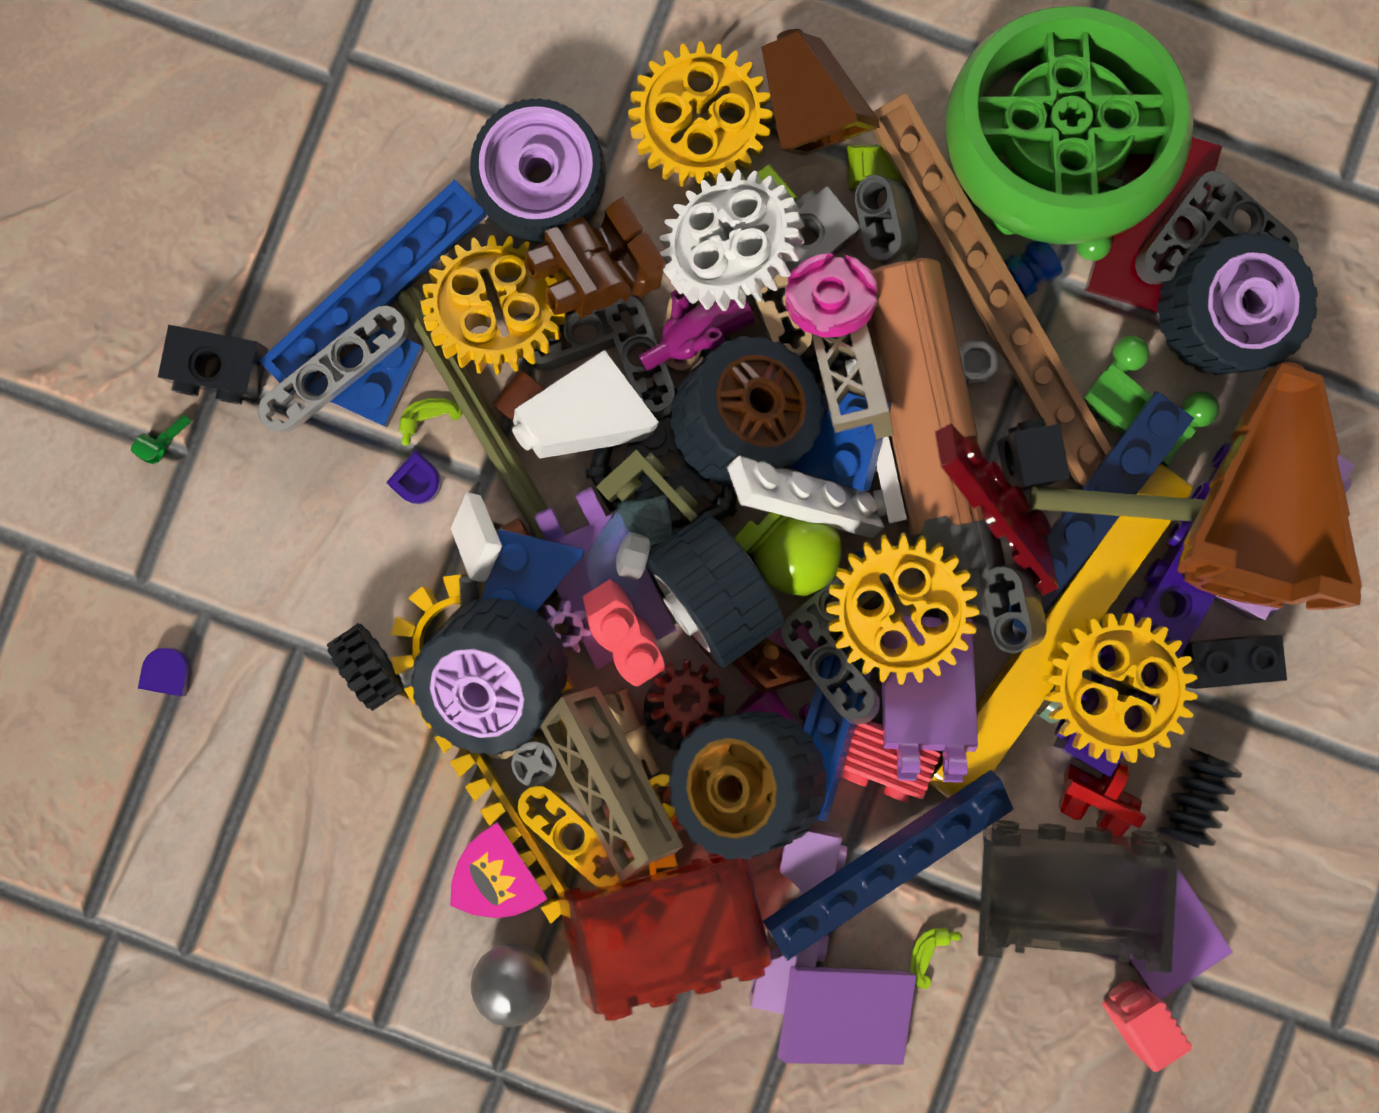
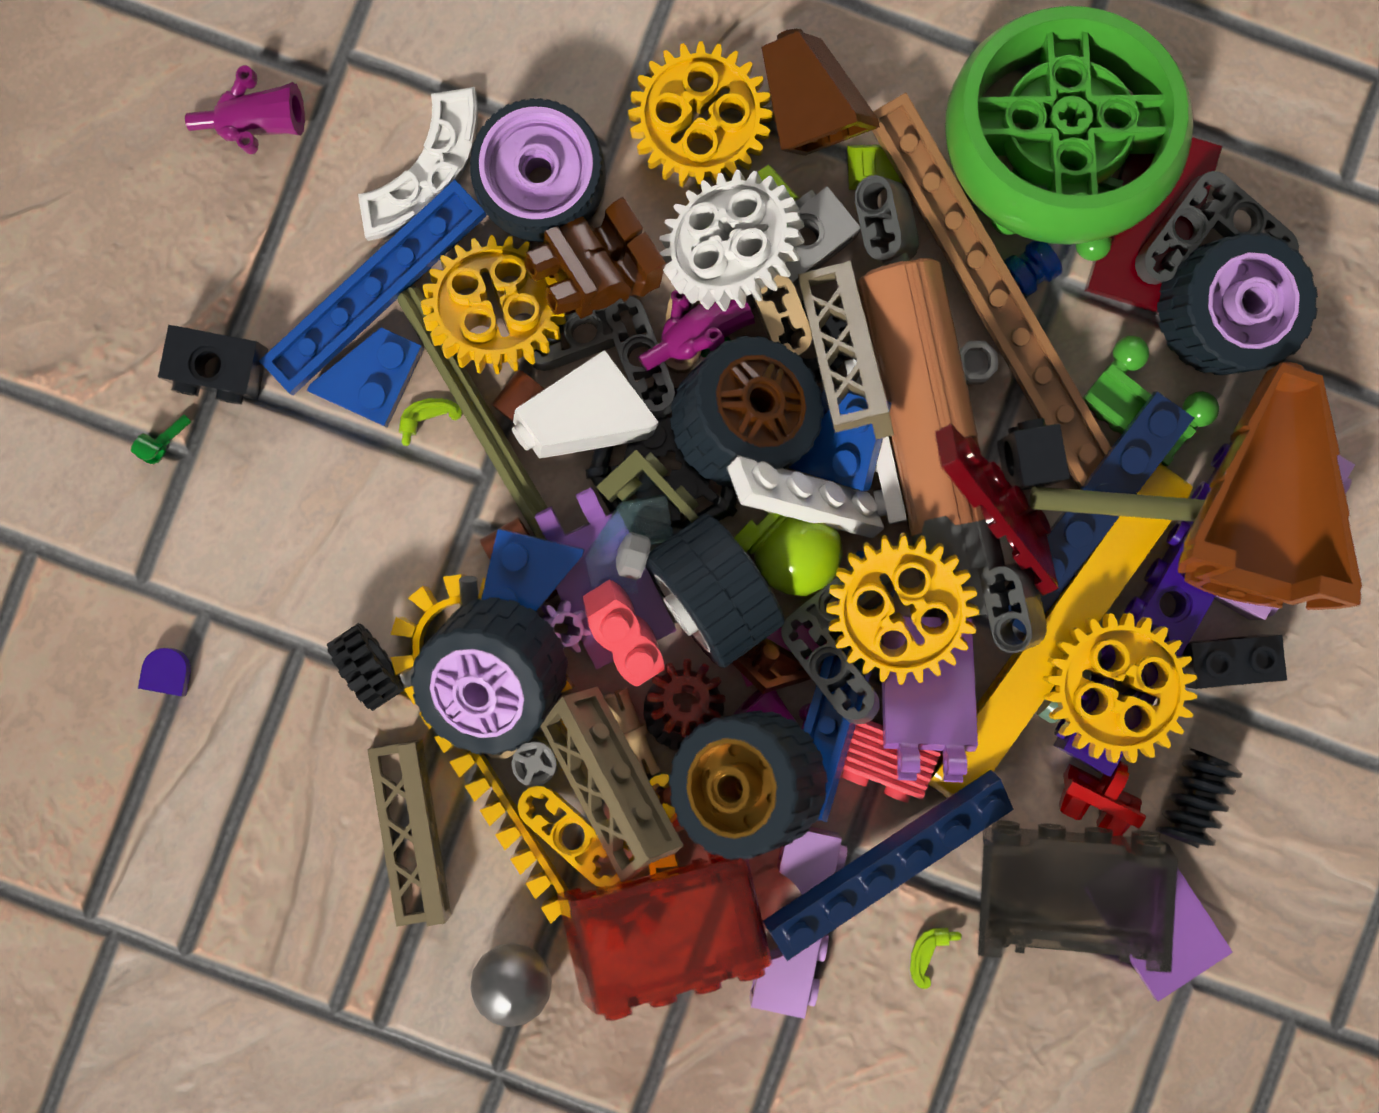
(258, 113): none -> magenta piece
(329, 363): light grey beam -> none
(416, 480): dark purple tile -> none
(422, 835): none -> dark tan fence
(441, 161): none -> white tile
(476, 537): white tile -> none
(493, 878): dark pink sticker -> none
(831, 295): dark pink tile -> none
(846, 1016): medium lavender tile -> none
(1146, 1025): coral brick -> none

